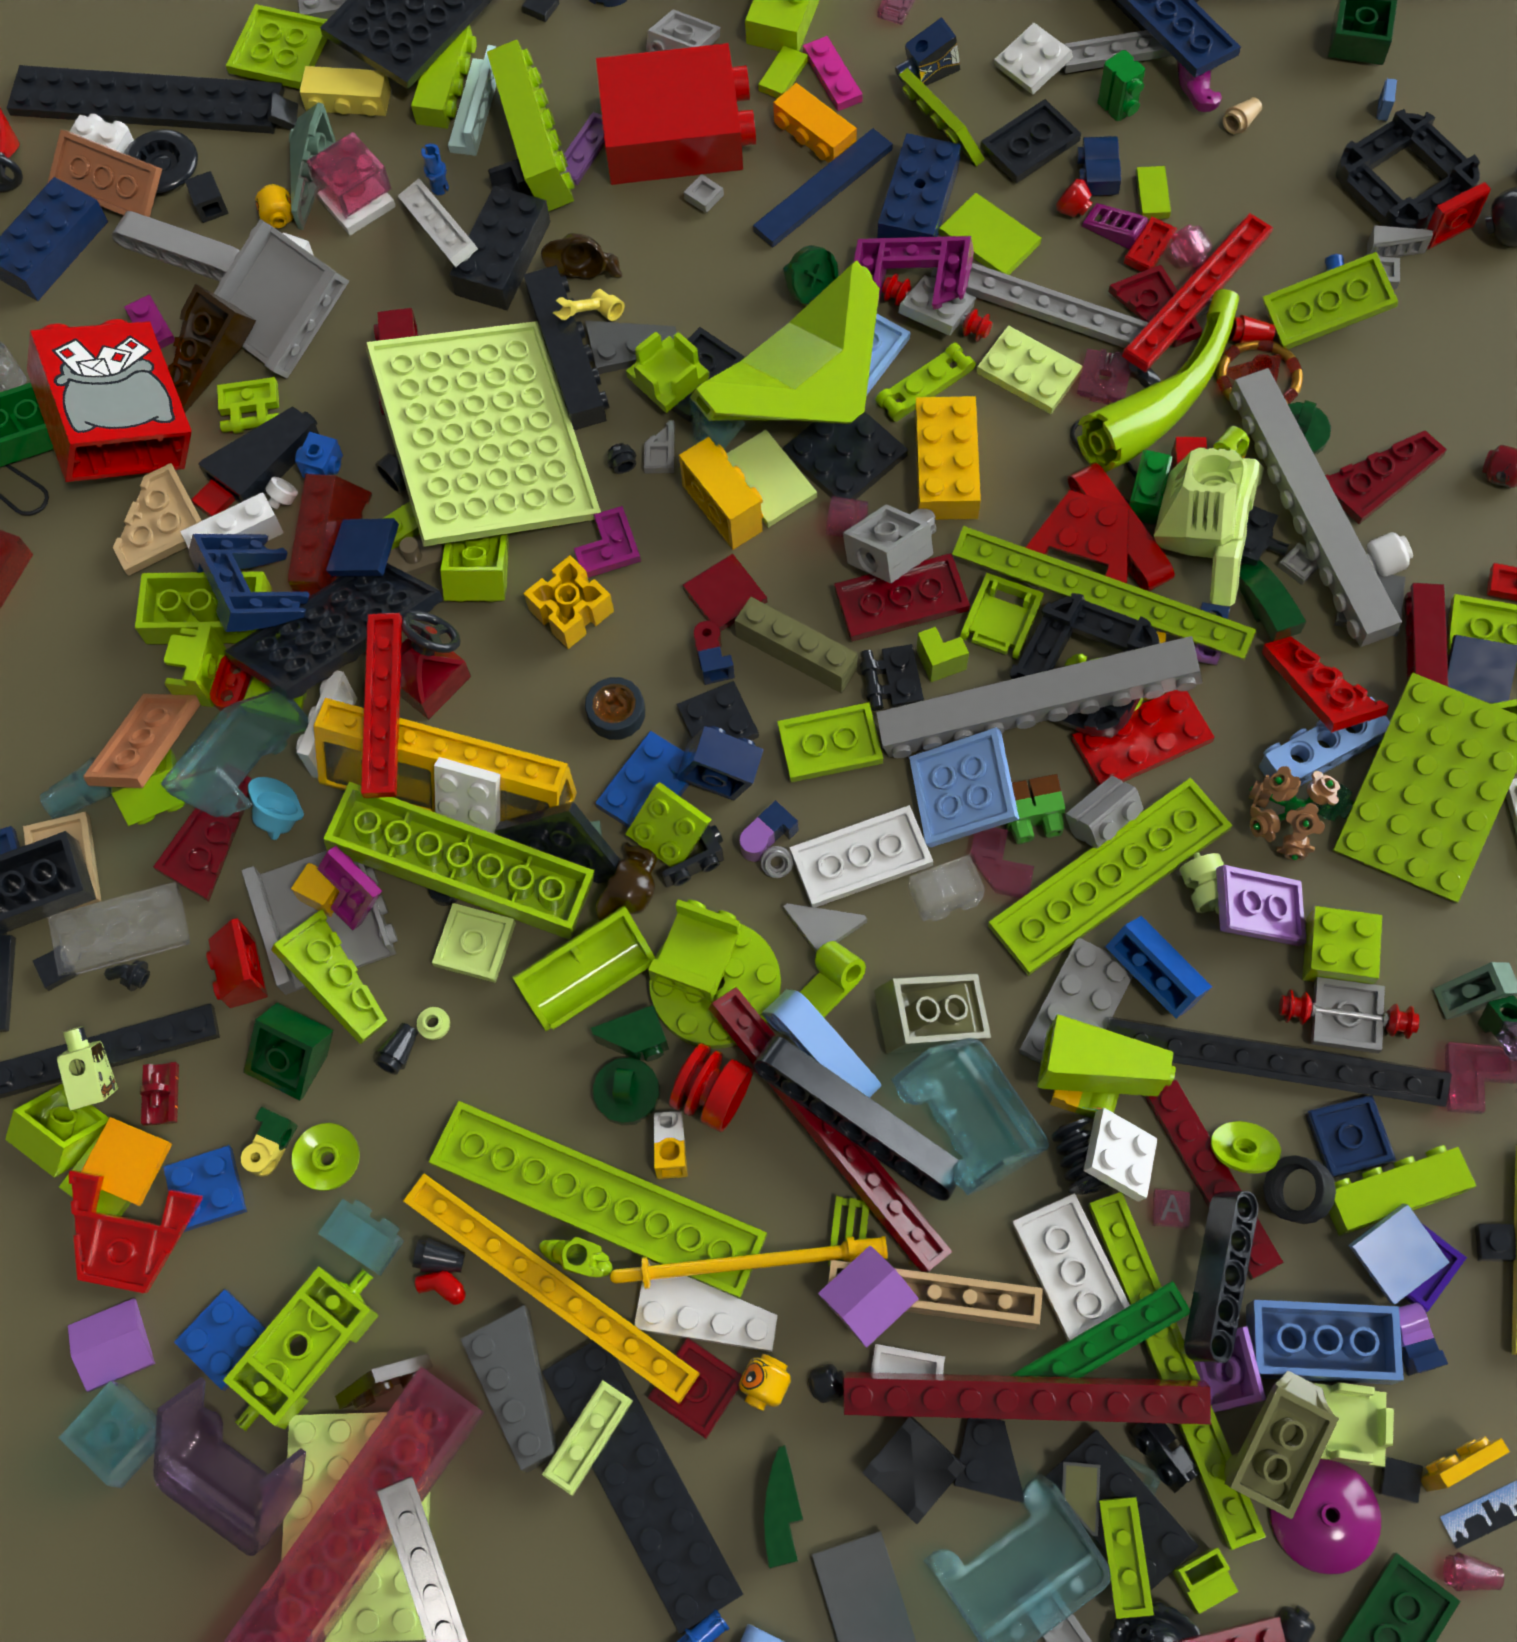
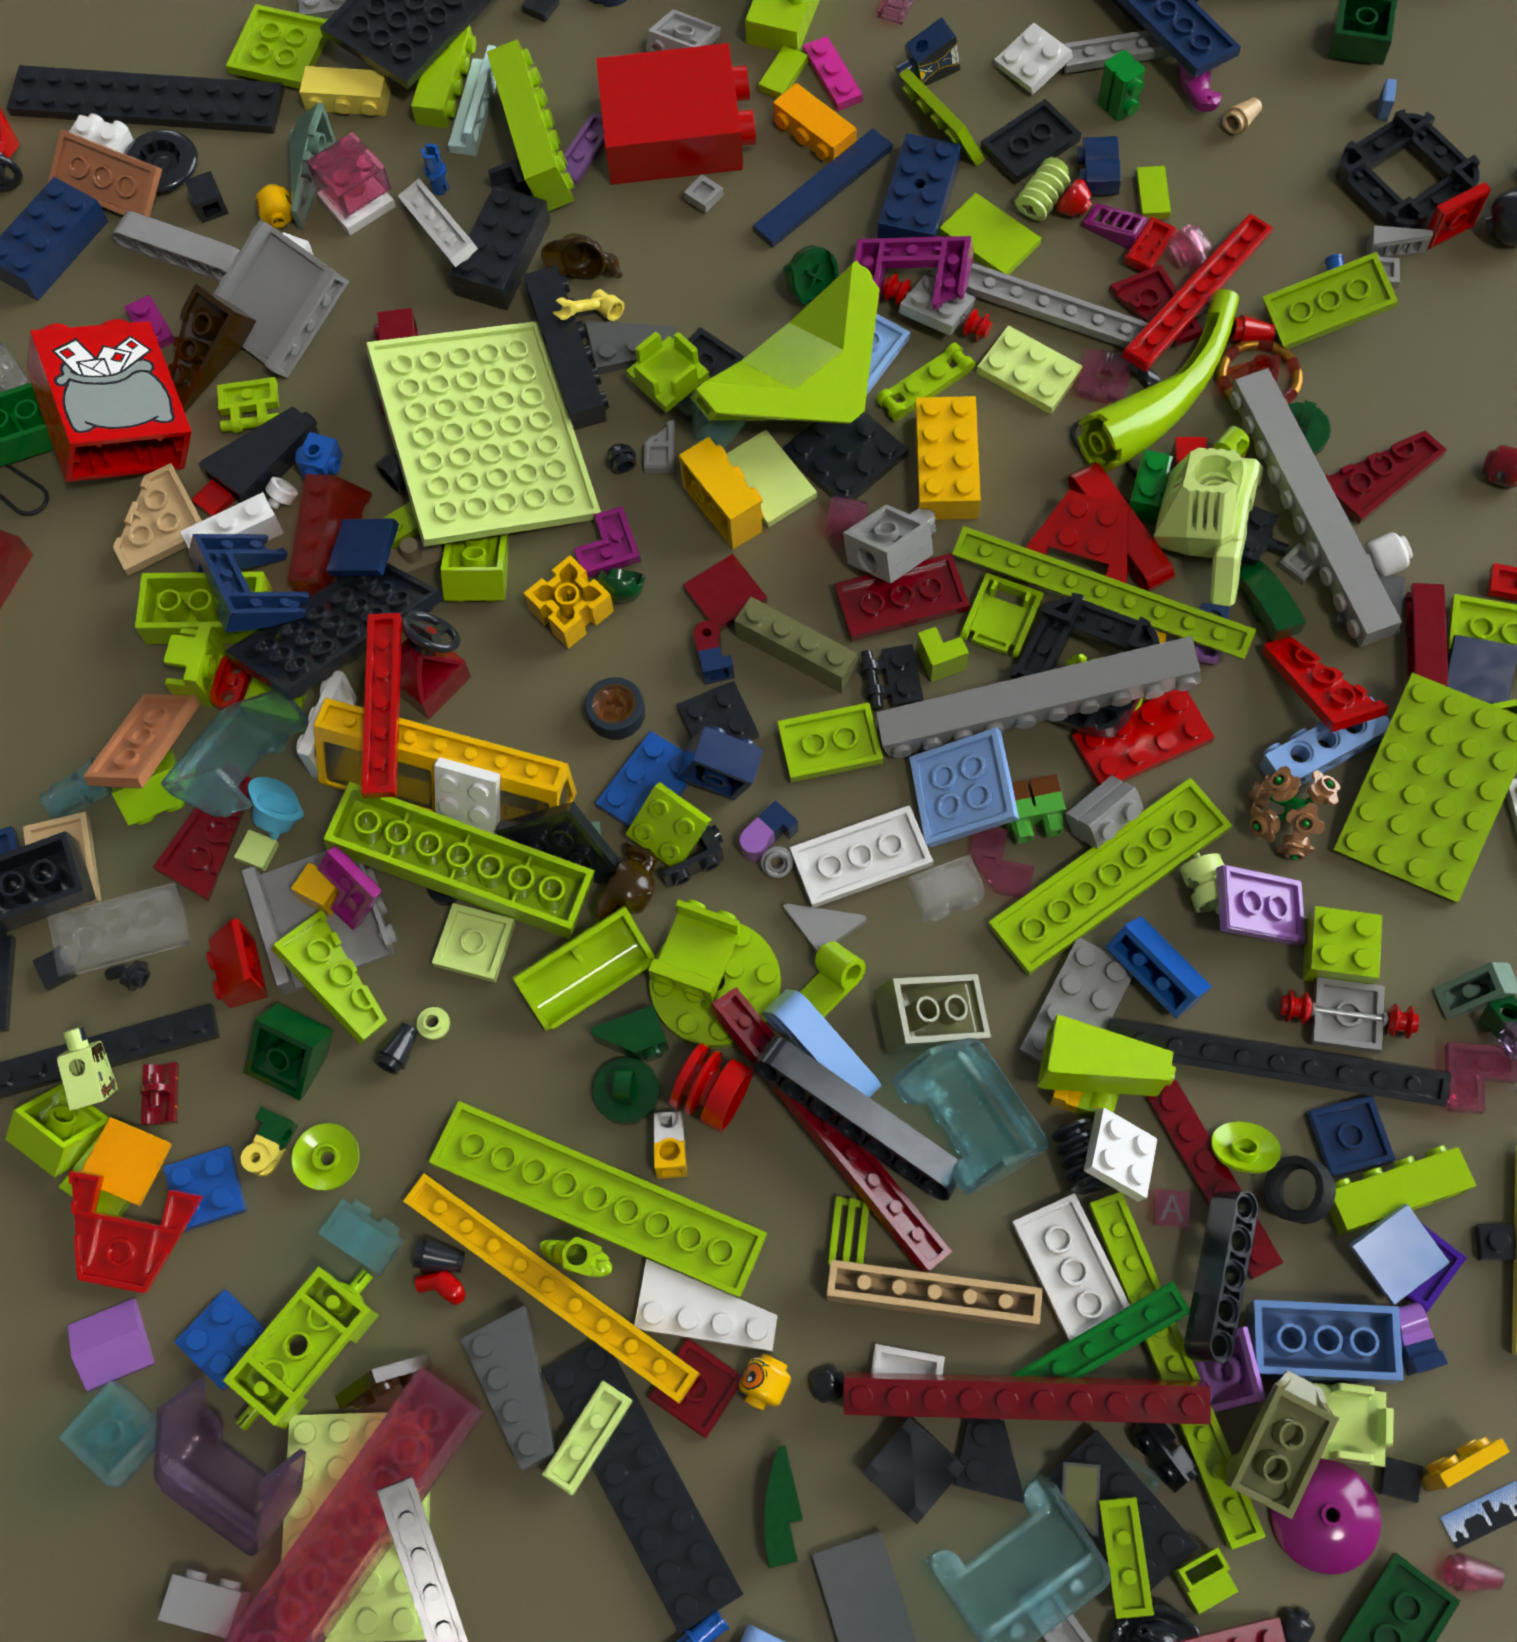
(204, 1604): none -> light grey brick
(256, 850): none -> yellowish green tile
(282, 111): black tile -> none
(622, 584): none -> dark green hair
(846, 1251): yellow bar -> none
(868, 1296): medium lavender slope -> none
(1043, 189): none -> yellowish green piece
(1342, 808): clear green gear -> none

